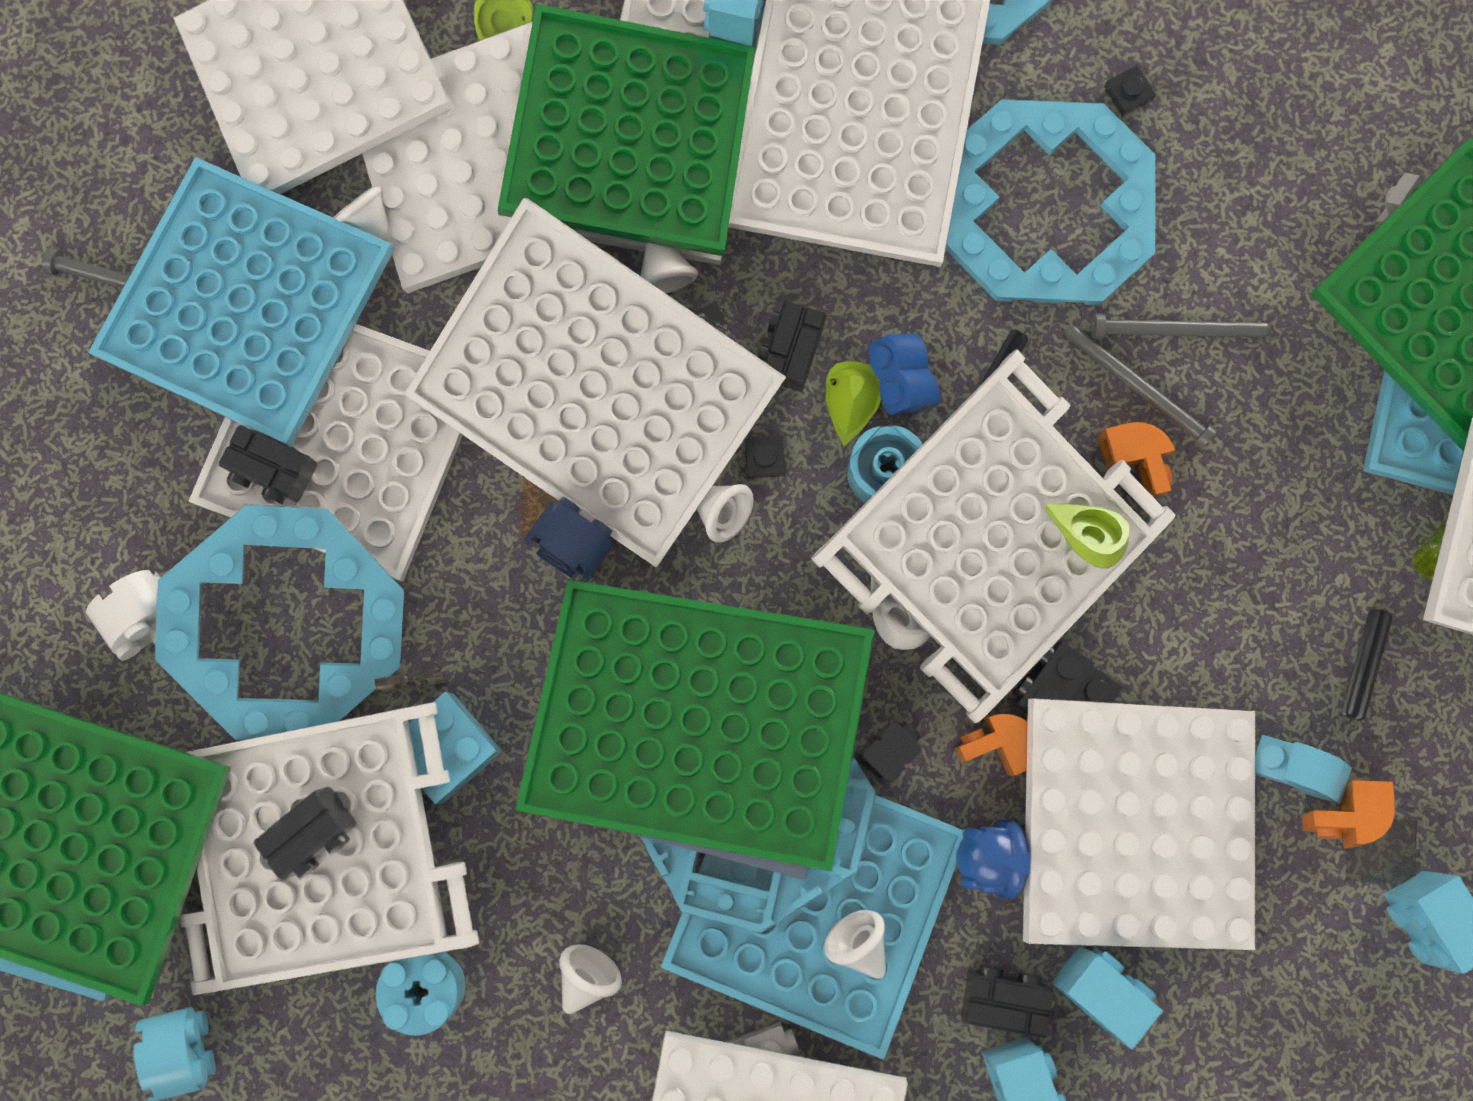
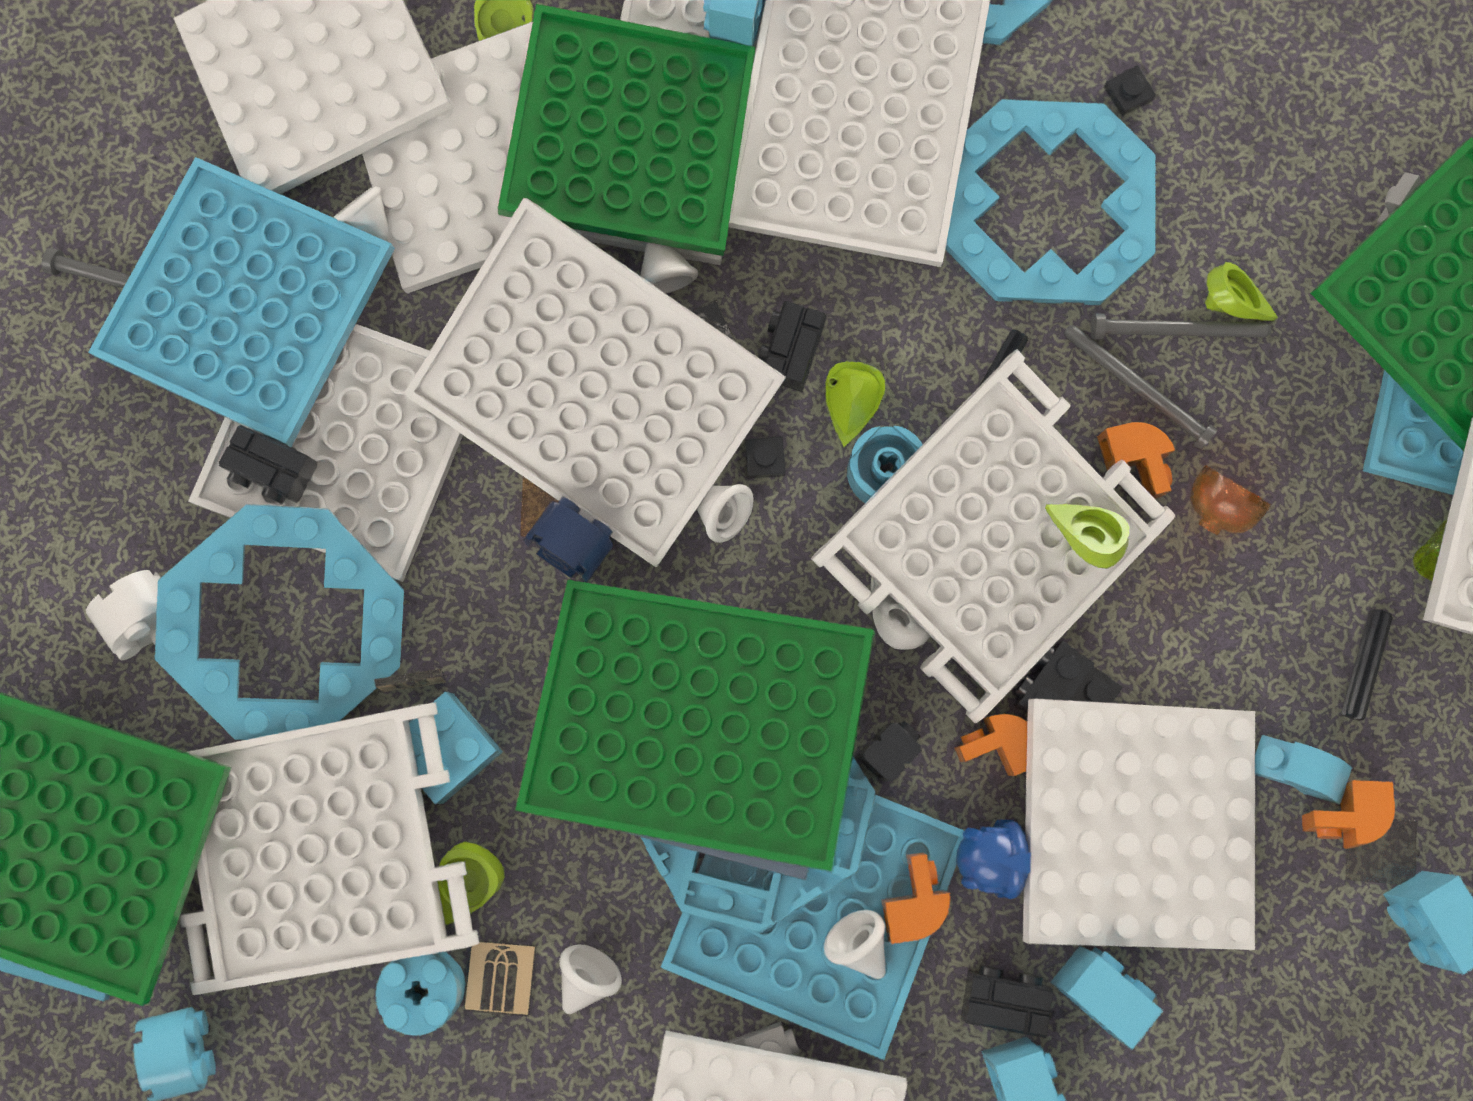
(305, 834): black brick -> none
(482, 879): none -> lime piece
(500, 978): none -> piece
(903, 374): blue brick -> none
(917, 914): none -> orange brick
(1225, 503): none -> clear orange cylinder
(1236, 294): none -> lime piece

